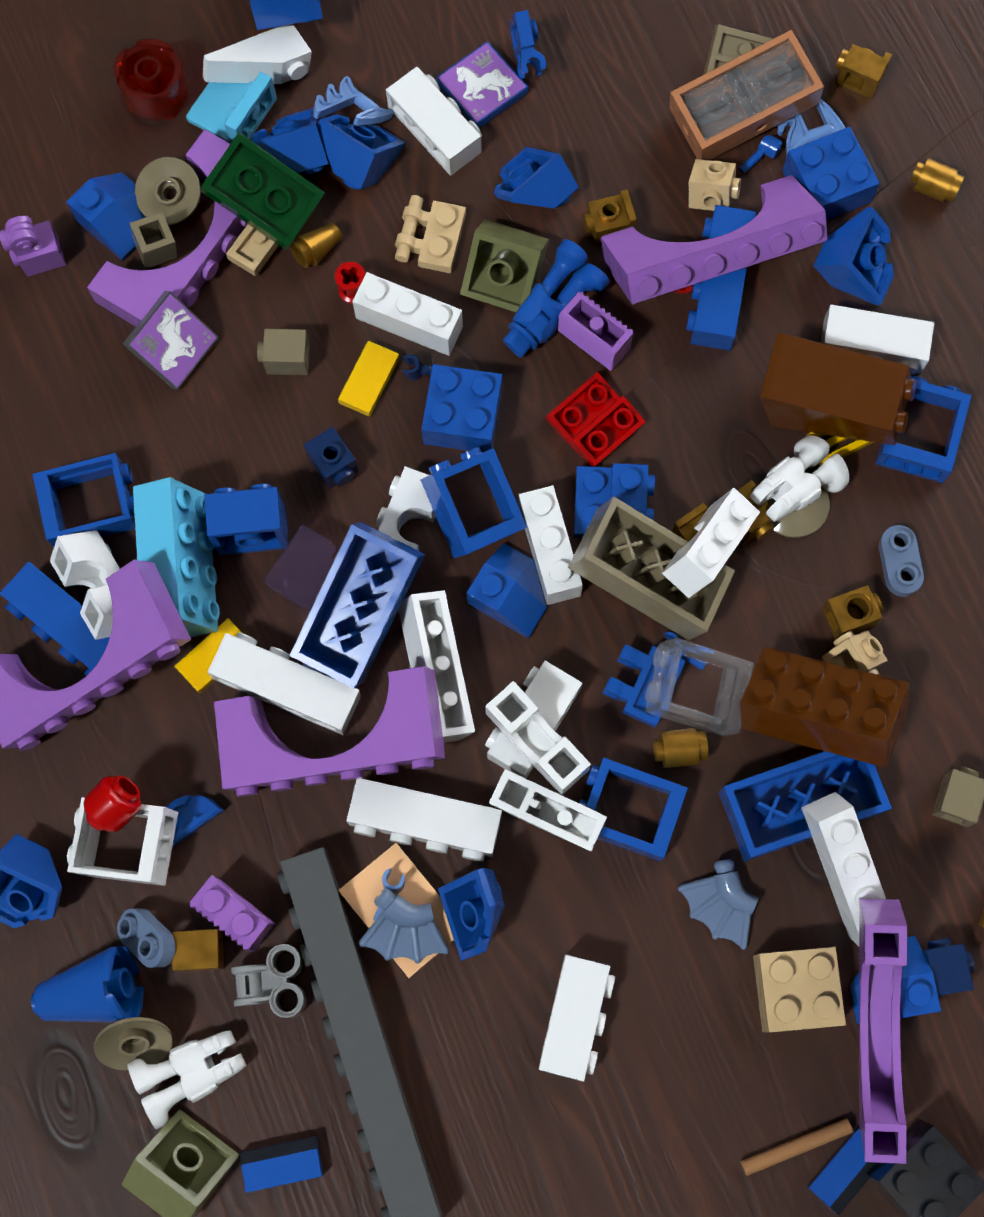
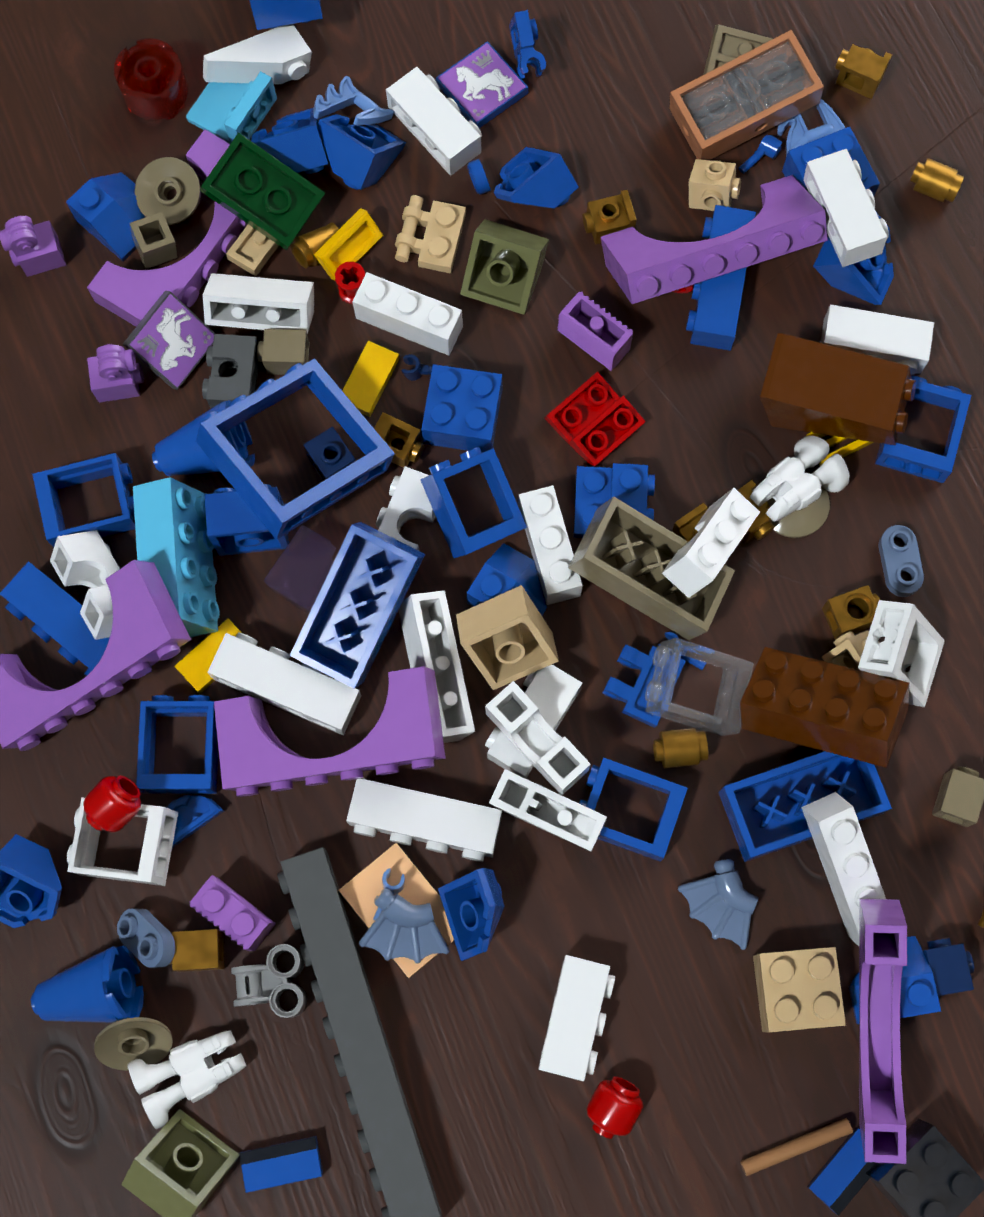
(114, 373): none -> medium lavender brick
(176, 783): none -> blue window
(182, 455): none -> blue cone
(231, 354): none -> dark grey brick
(258, 302): none -> white brick
(273, 515): none -> blue window
(349, 242): none -> yellow tile
(395, 431): none -> pearl gold brick
(478, 177): none -> blue tile
(507, 637): none -> tan brick
(539, 314): blue piece -> none
(615, 1107): none -> red head
(848, 207): none -> white brick
(907, 642): none -> white window

